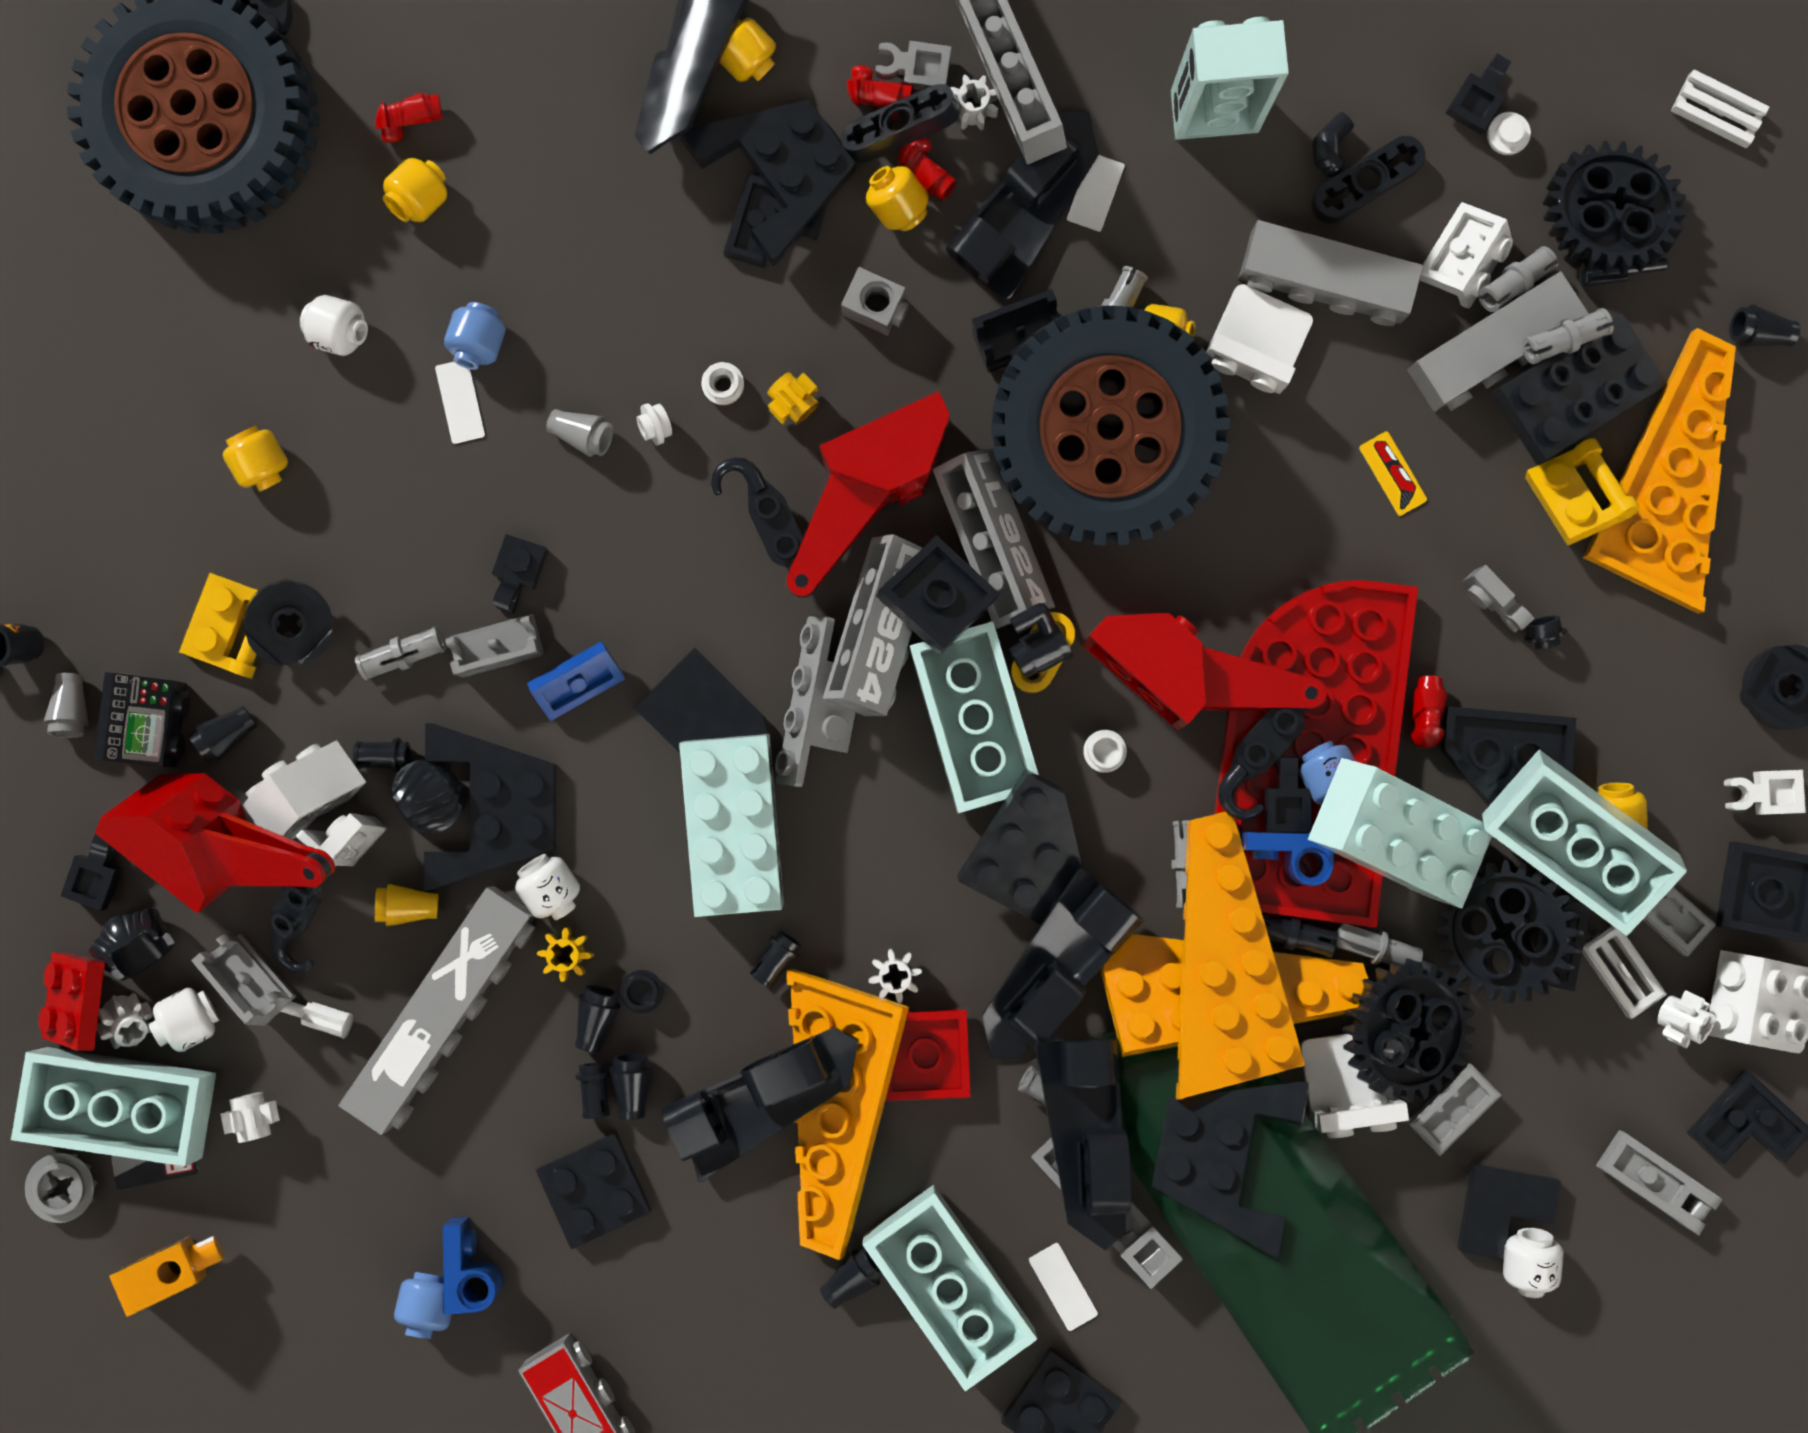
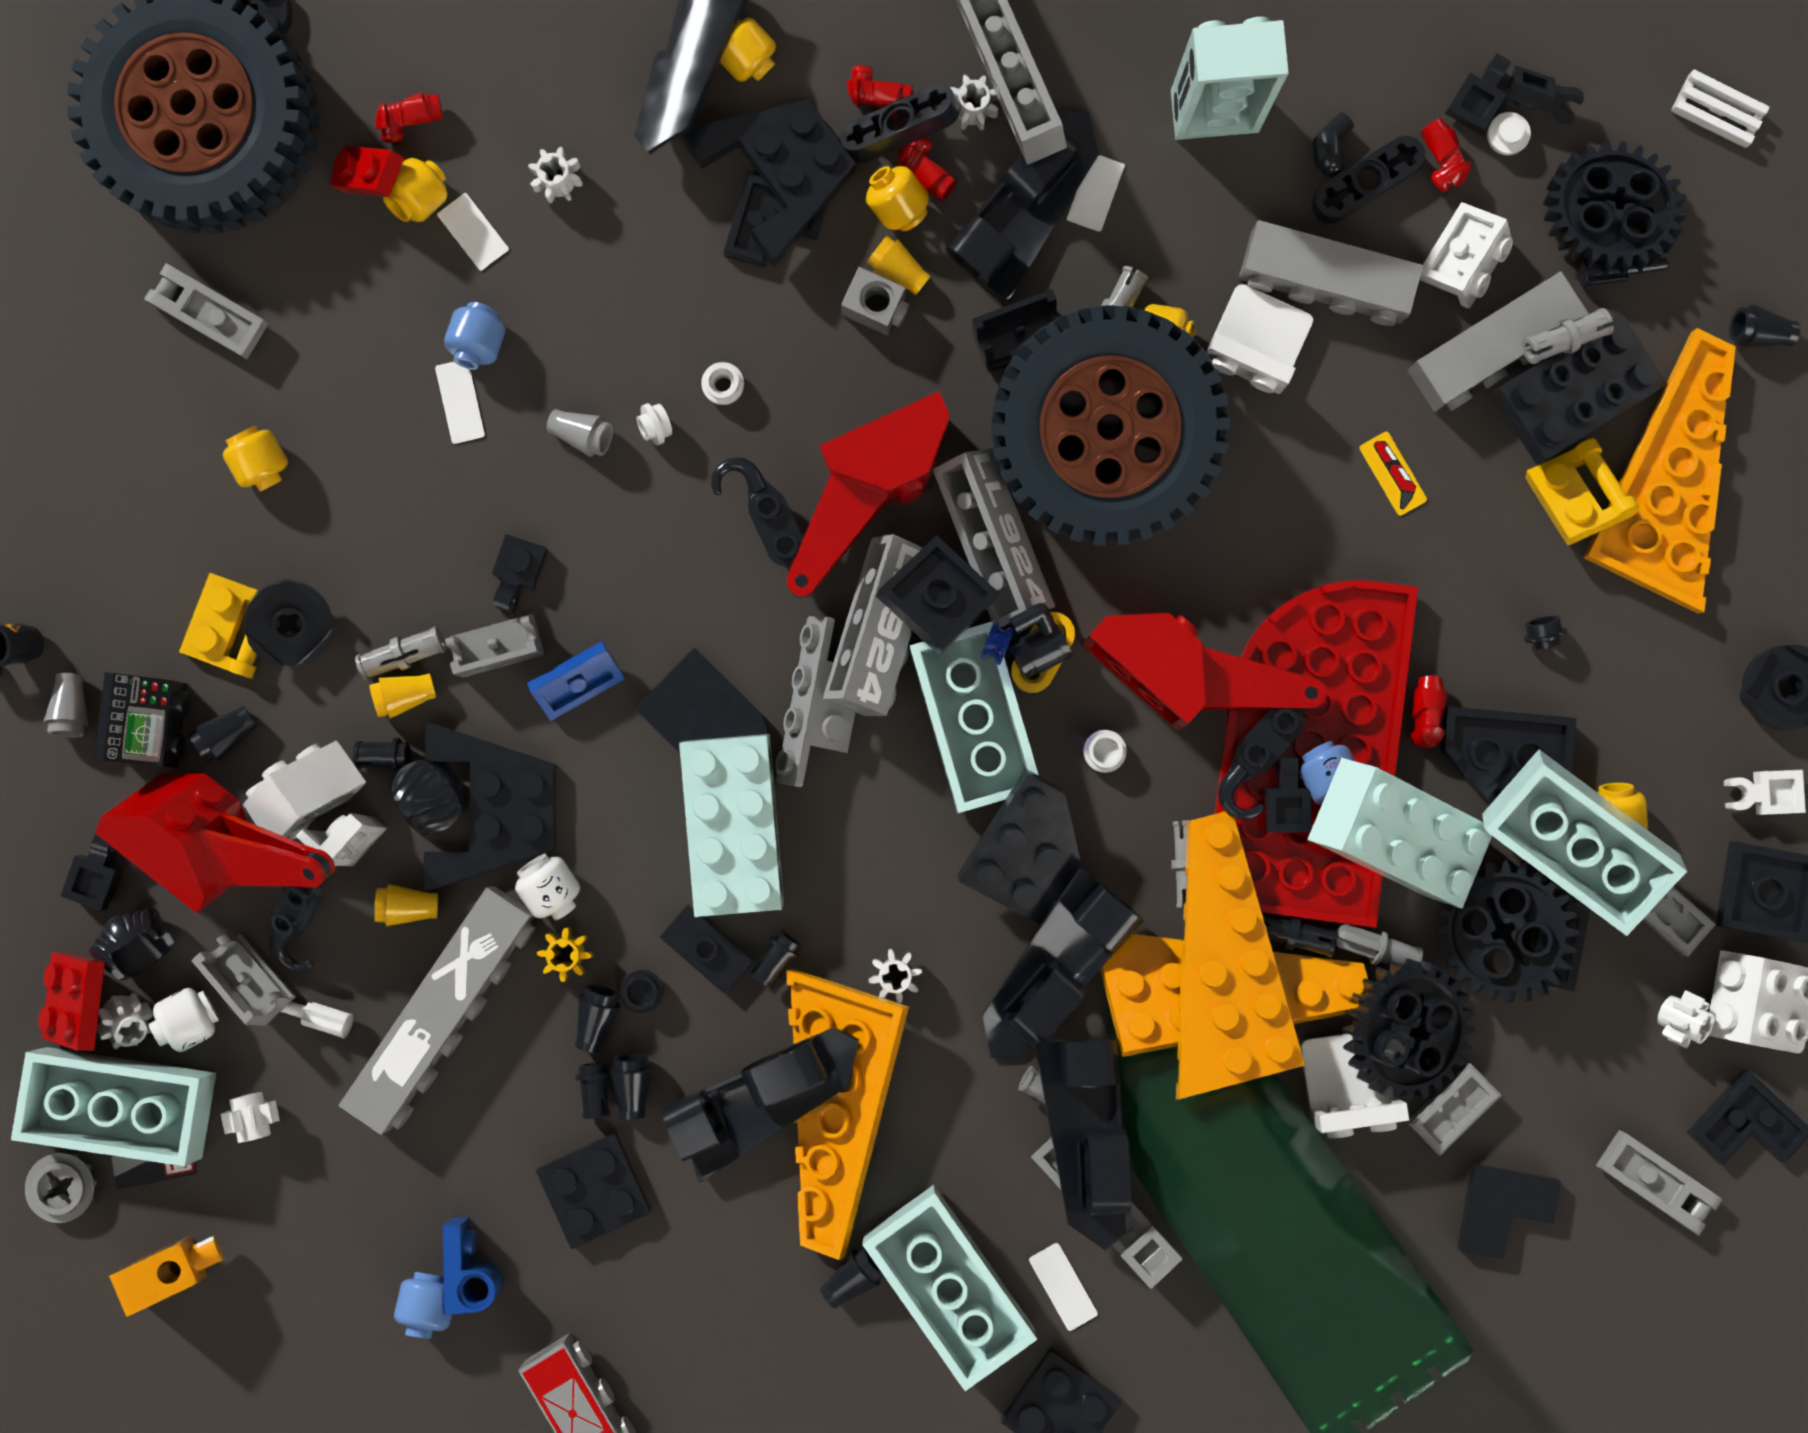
(207, 312): none -> light grey plate
(333, 325): white head -> none
(366, 171): none -> red plate
(399, 694): none -> yellow cone
(473, 231): none -> white sticker
(549, 165): none -> white gear
(706, 949): none -> black plate
(793, 398): yellow gear -> none
(896, 264): none -> yellow cone
(922, 65): light grey plate -> none
(932, 1057): red plate -> none
(997, 643): none -> clear blue bush
(1208, 1152): black wing -> none
(1294, 846): blue plate -> none
(1446, 149): none -> red arm
(1490, 592): light grey plate -> none
(1518, 279): light grey pin -> none
(1533, 1262): white head -> none
(1535, 90): none -> black plate
(1600, 941): white tile -> none

